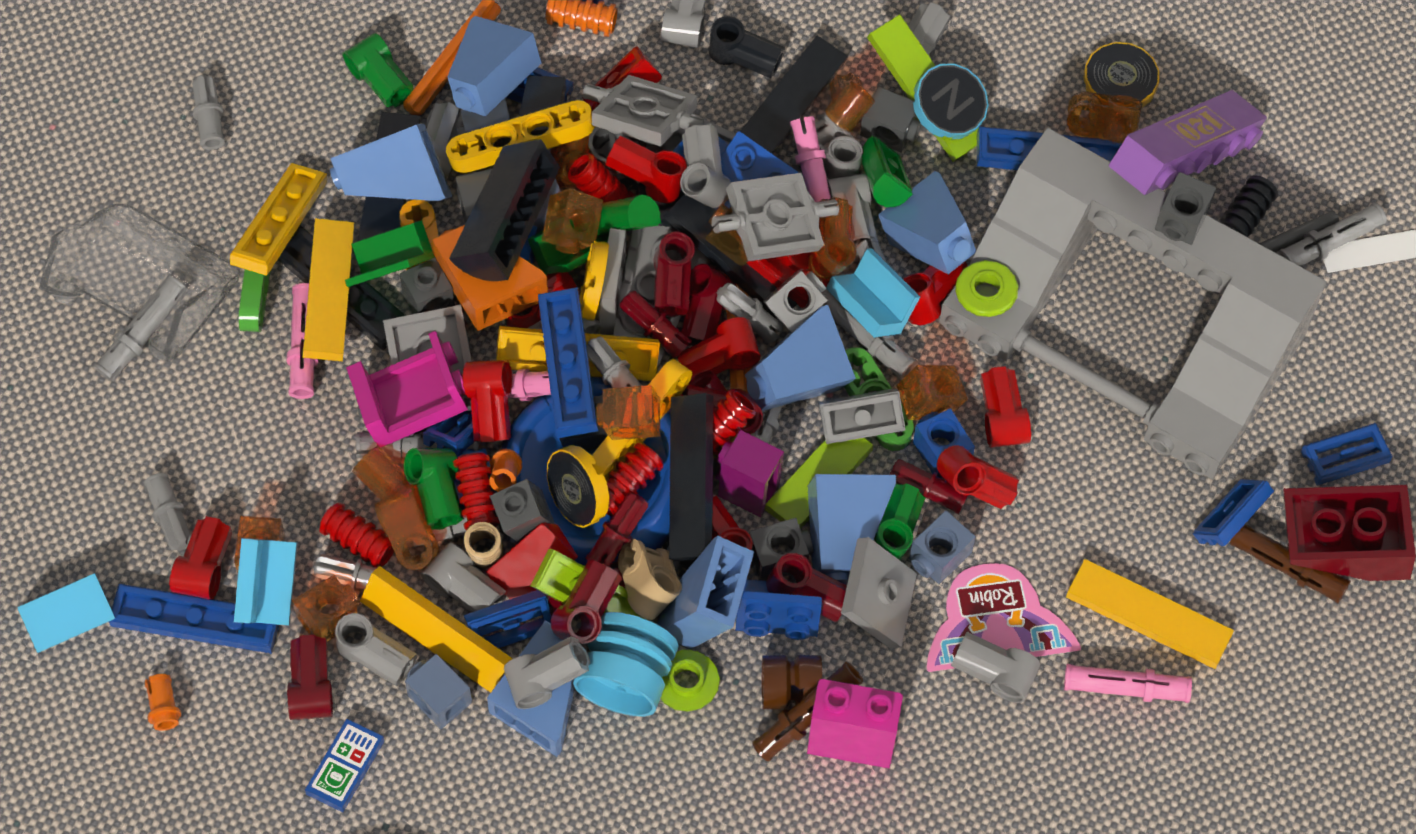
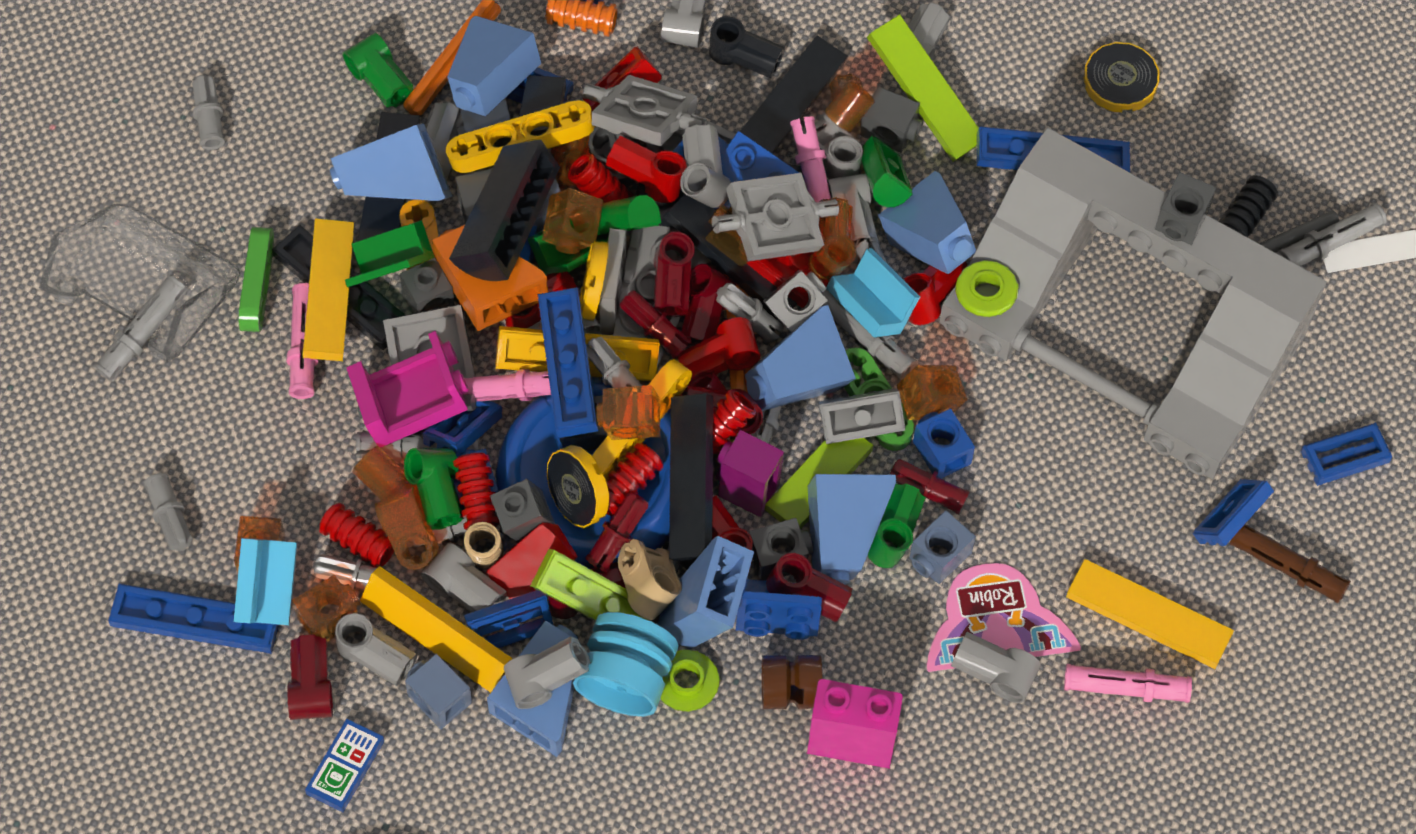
(66, 613): medium azure panel -> none
(163, 712): orange pin -> none
(200, 567): red piece -> none
(278, 219): yellow tile -> none
(489, 387): red piece -> none
(505, 468): orange pin -> none
(589, 600): dark red piece -> none
(772, 742): reddish brown pin -> none
(879, 593): light grey plate -> none
(950, 101): black tile -> none
(977, 477): red piece -> none
(1004, 417): red piece -> none
(1108, 115): clear orange piece -> none
(1188, 142): medium lavender brick -> none
(1351, 530): dark red slope -> none

